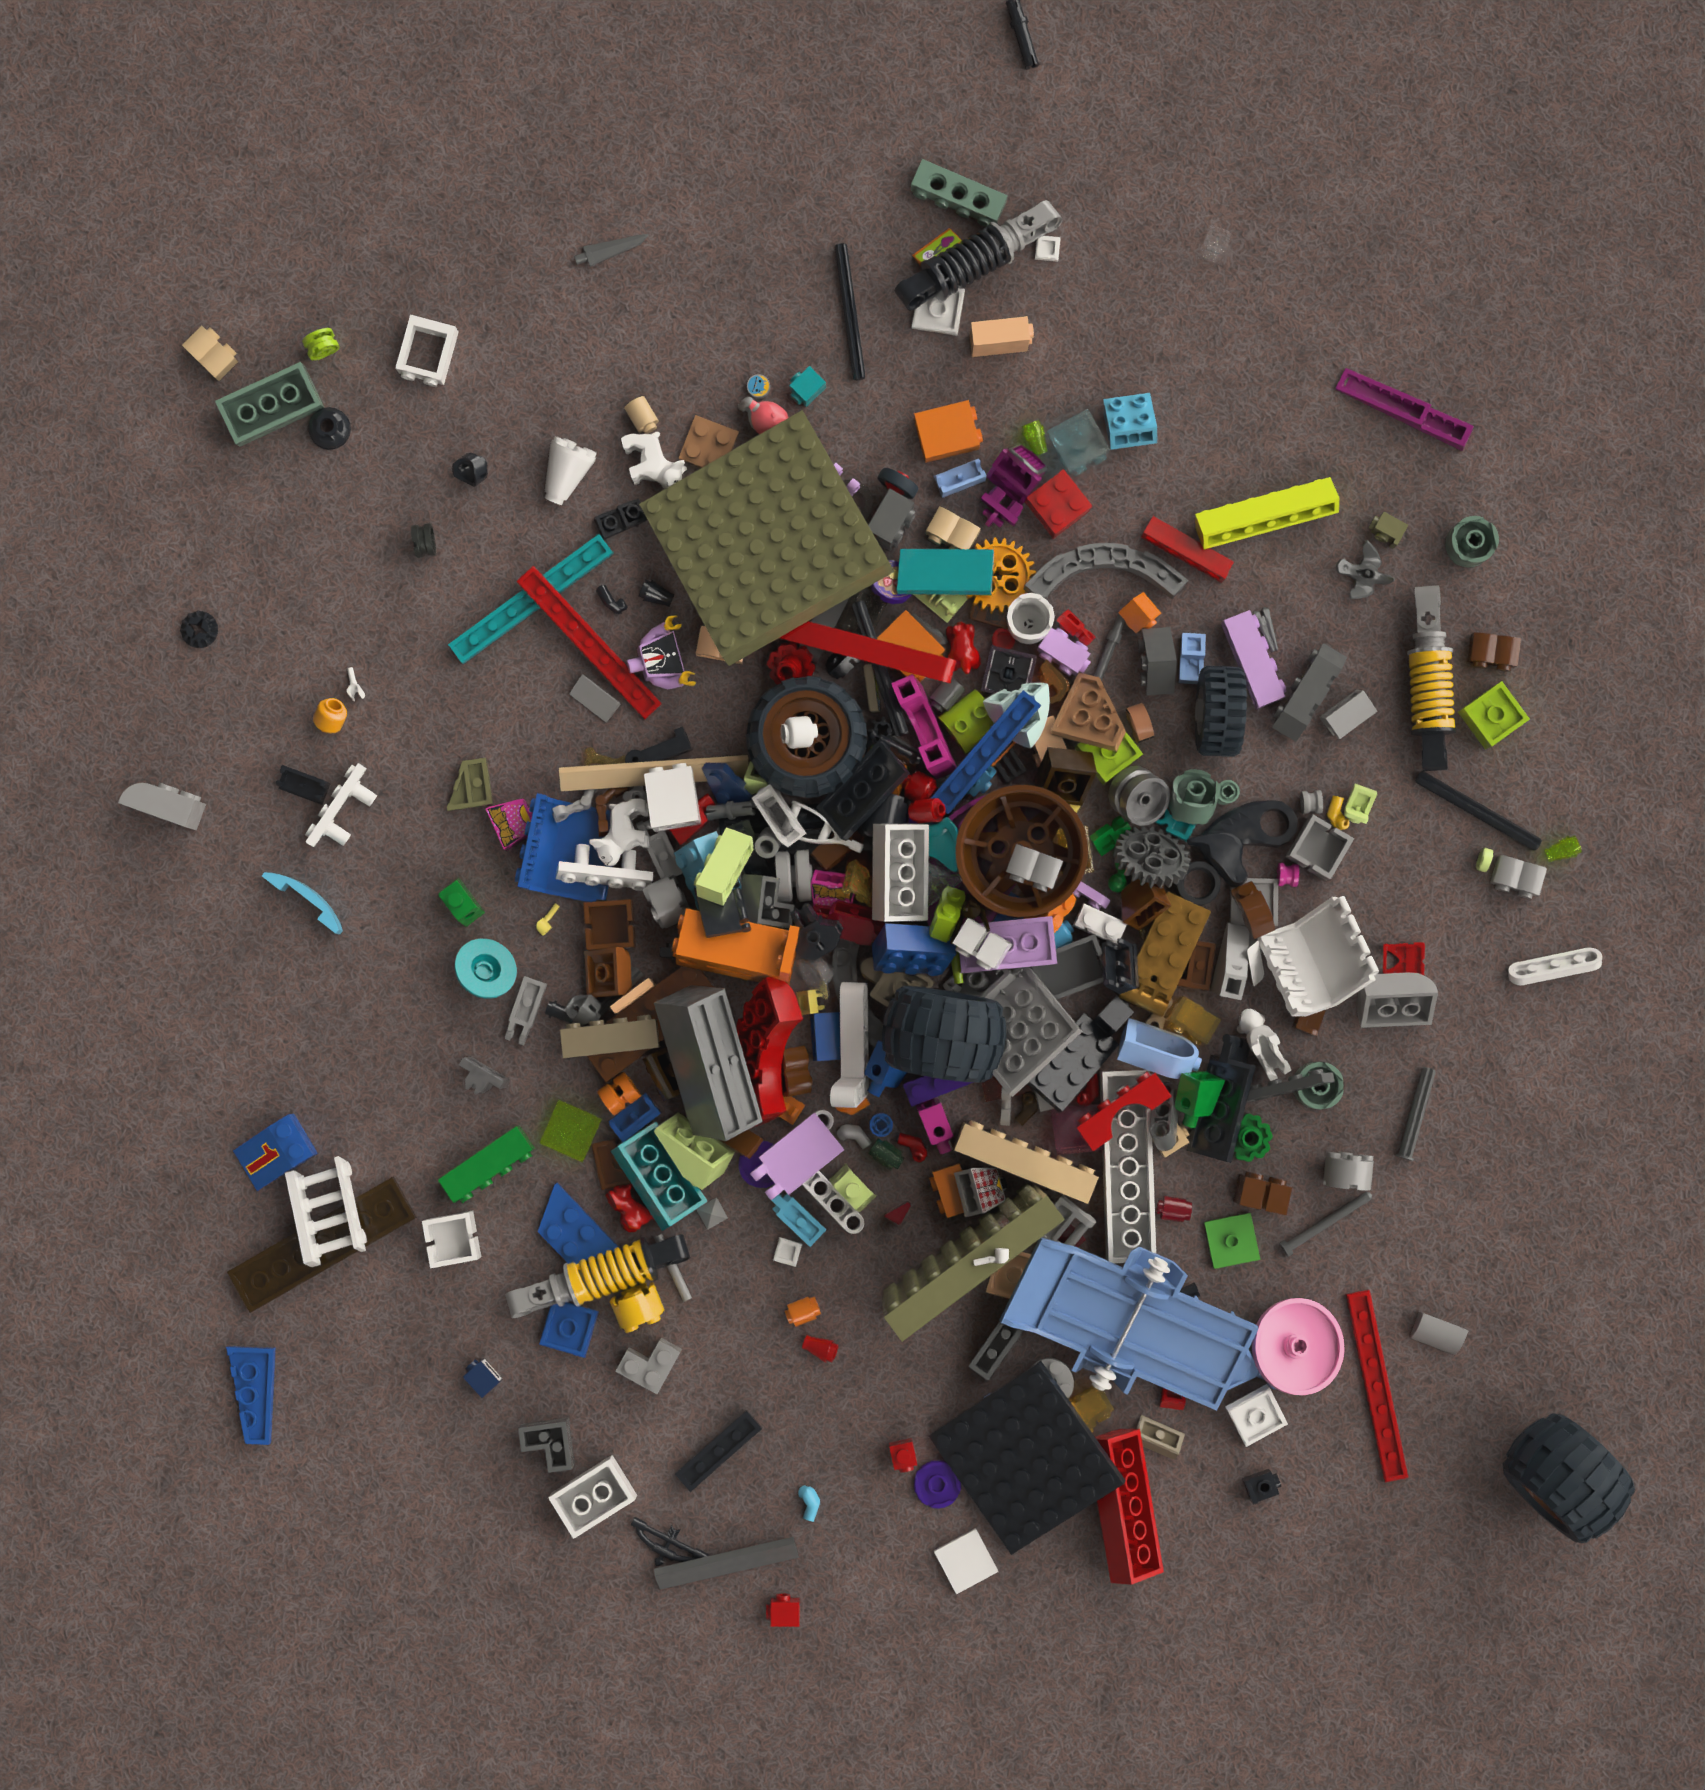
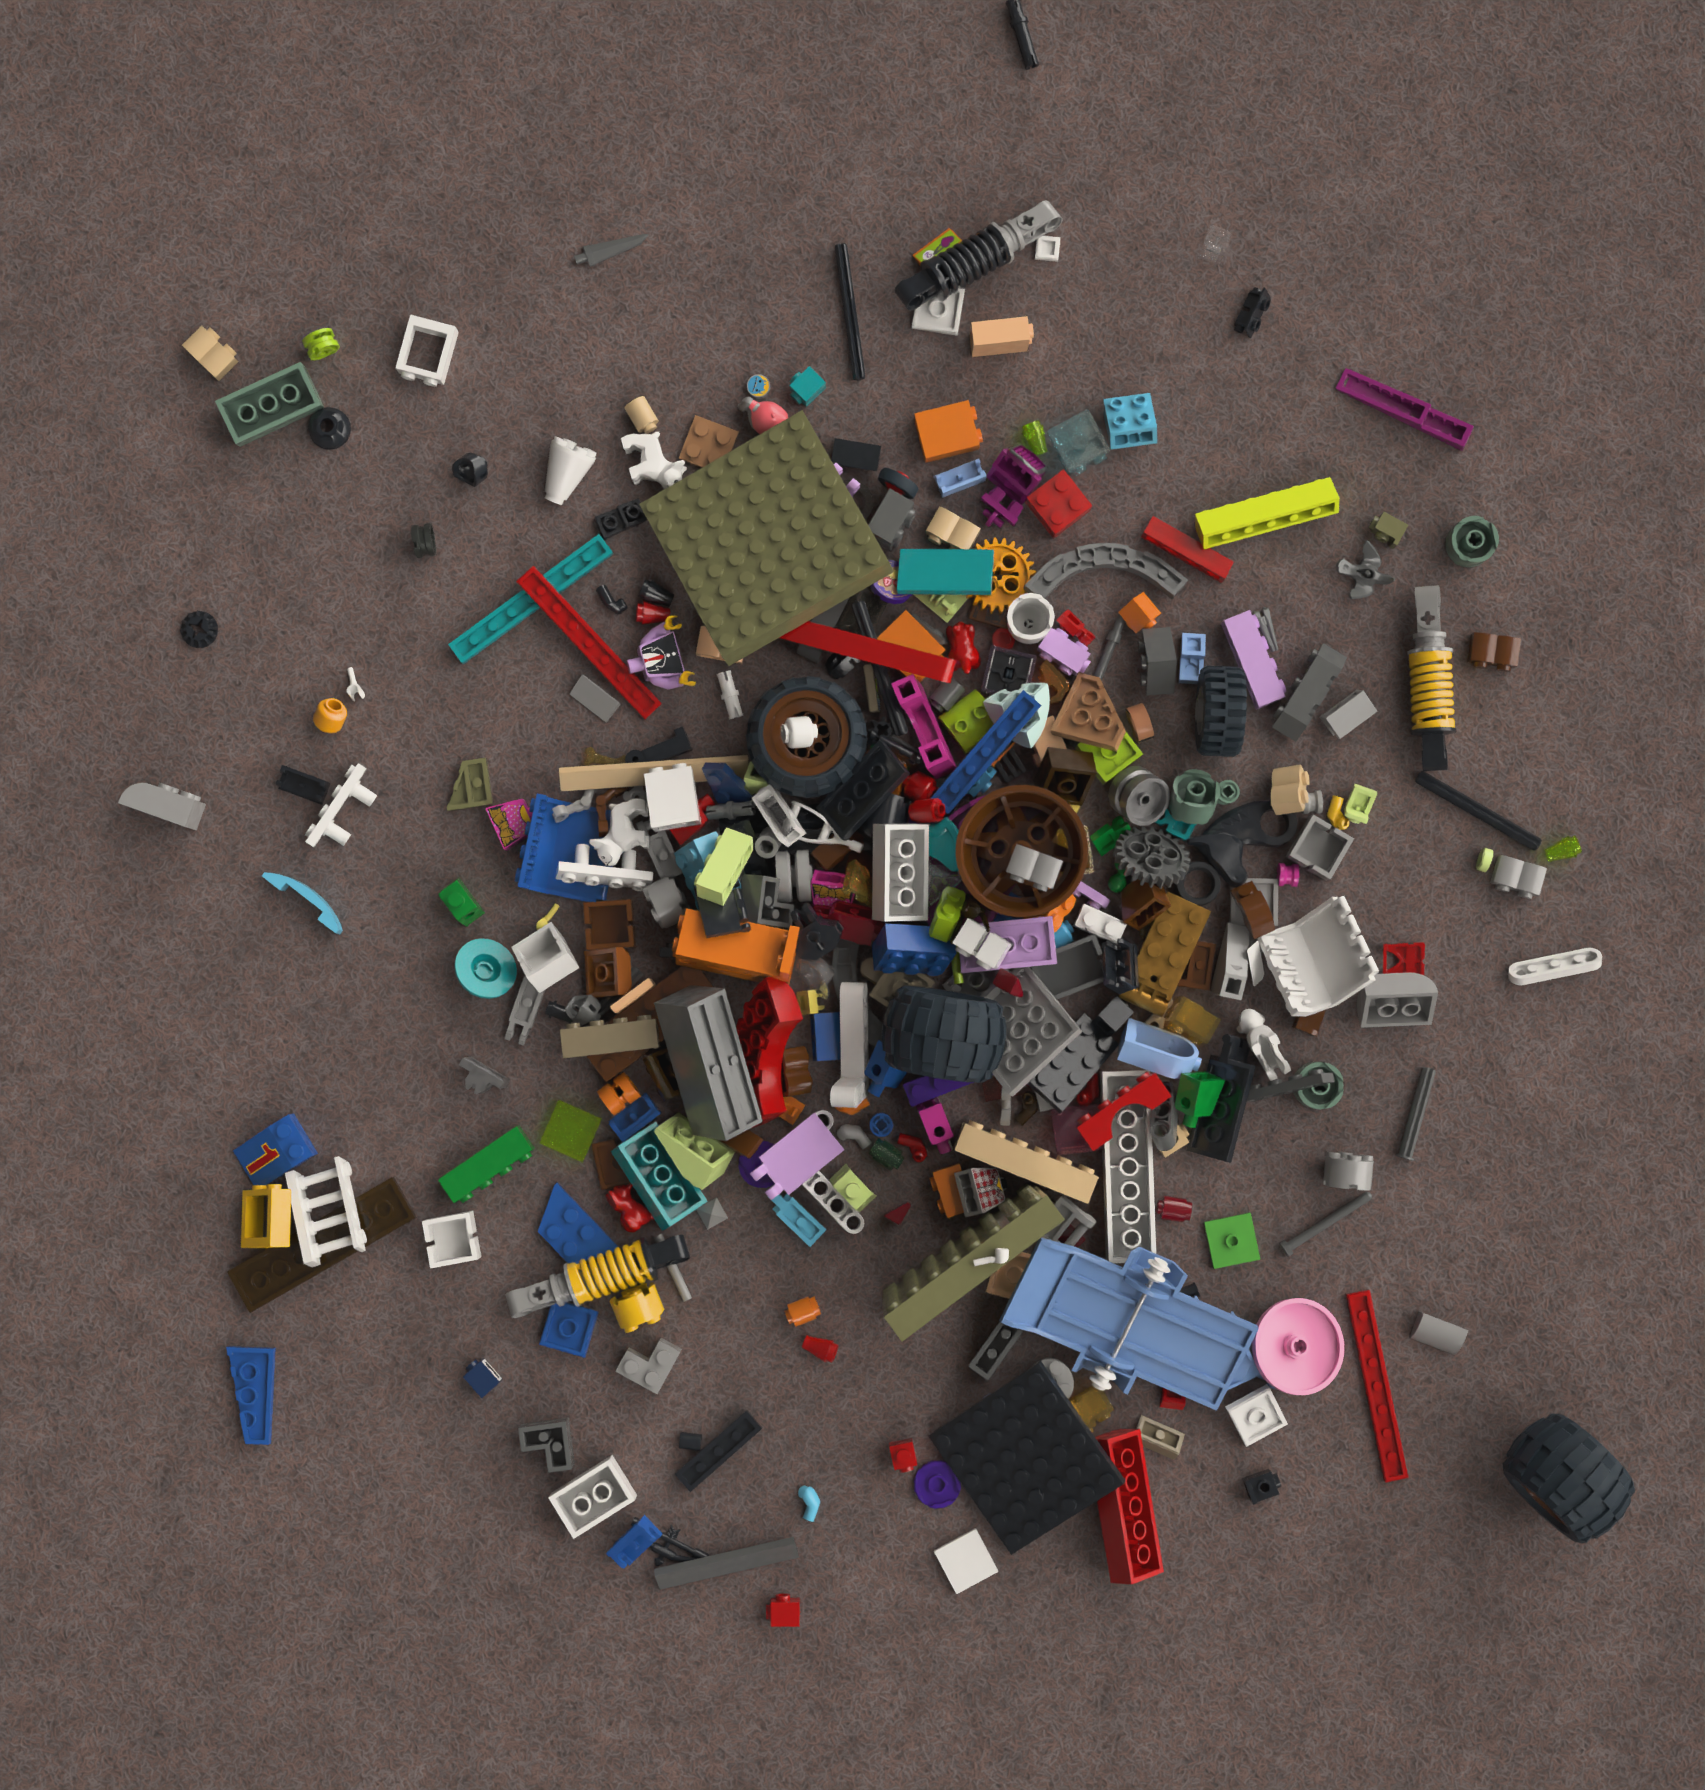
(277, 1217): none -> yellow window
(545, 957): none -> white piece
(634, 1542): none -> blue hinge
(650, 613): none -> red cone
(690, 1441): none -> black hinge
(729, 694): none -> white pin
(787, 1251): white tile -> none
(790, 662): red plant -> none
(856, 454): none -> black hinge
(952, 182): sand green brick -> none
(1008, 983): none -> dark red slope
(1257, 302): none -> black hinge
(1258, 1145): green plant -> none
(1263, 1194): reddish brown piece -> none
(1289, 789): none -> tan brick
(1493, 715): lime container -> none

